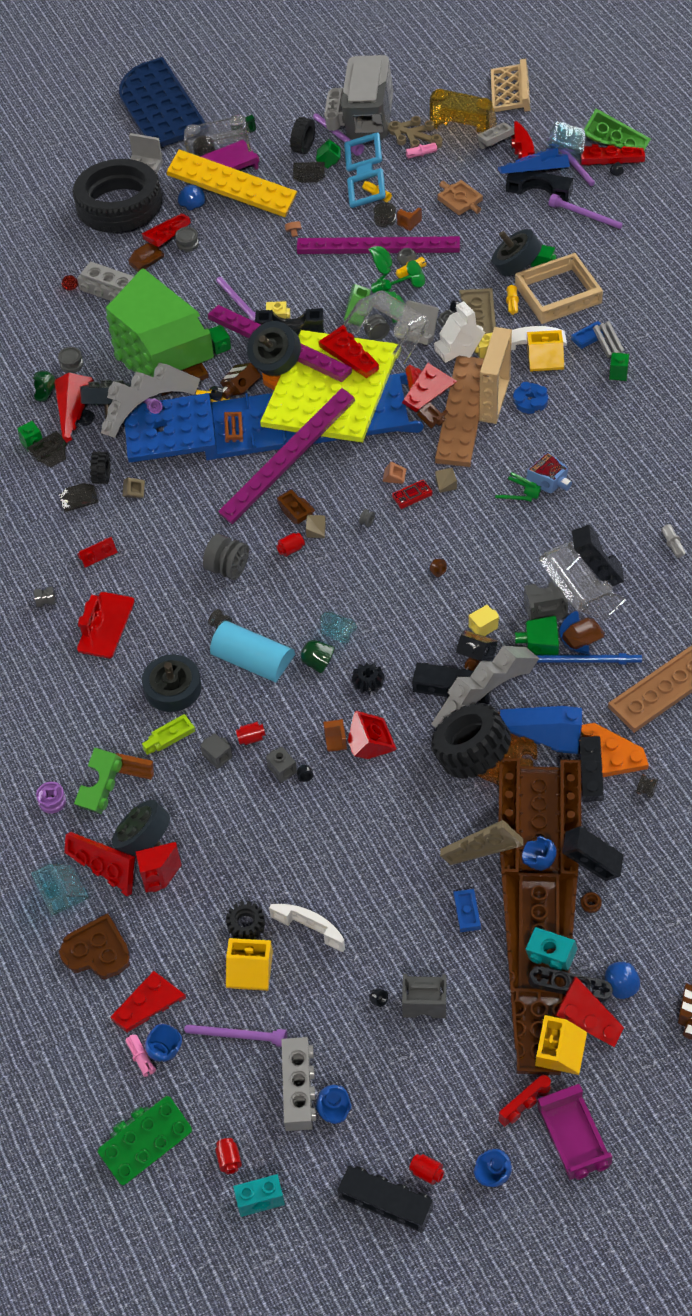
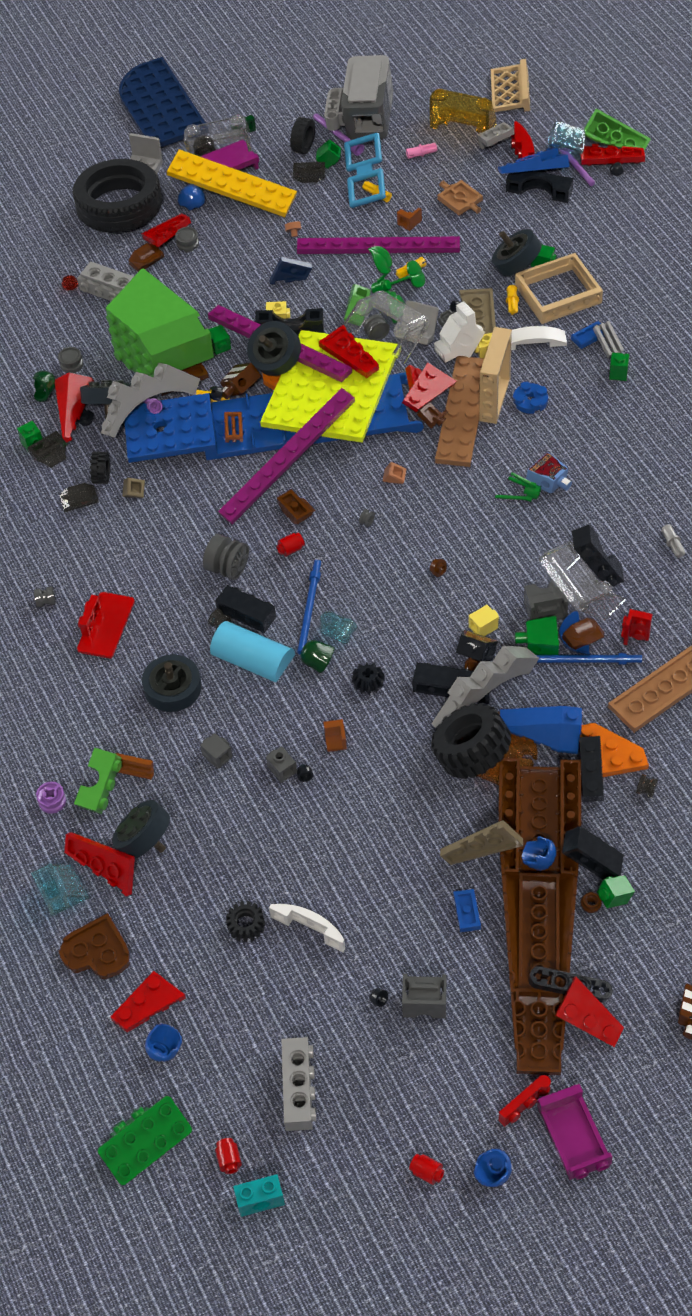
(97, 552): red hinge -> none
(140, 1055): bright pink axle -> none
(158, 866): red slope -> none
(168, 734): lime hinge -> none
(236, 298): medium lavender piece -> none
(246, 608): none -> black brick
(248, 964): yellow slope -> none
(250, 733): red brick -> none
(275, 1037): medium lavender piece -> none
(290, 270): none -> dark blue wing
(314, 578): none -> blue bar
(315, 526): dark tan slope -> none
(333, 1104): blue hair -> none
(369, 736): red slope -> none
(384, 214): clear smoke wheel -> none
(385, 1198): black brick -> none
(396, 128): dark tan plant -> none
(406, 255): dark grey plate -> none
(412, 494): tile -> none
(446, 480): dark tan slope -> none
(544, 940): teal brick -> none
(545, 350): yellow slope -> none
(556, 201): medium lavender piece -> none
(560, 1045): yellow slope -> none
(615, 891): none -> green brick
(623, 979): blue hair -> none
(636, 625): none -> red bracket

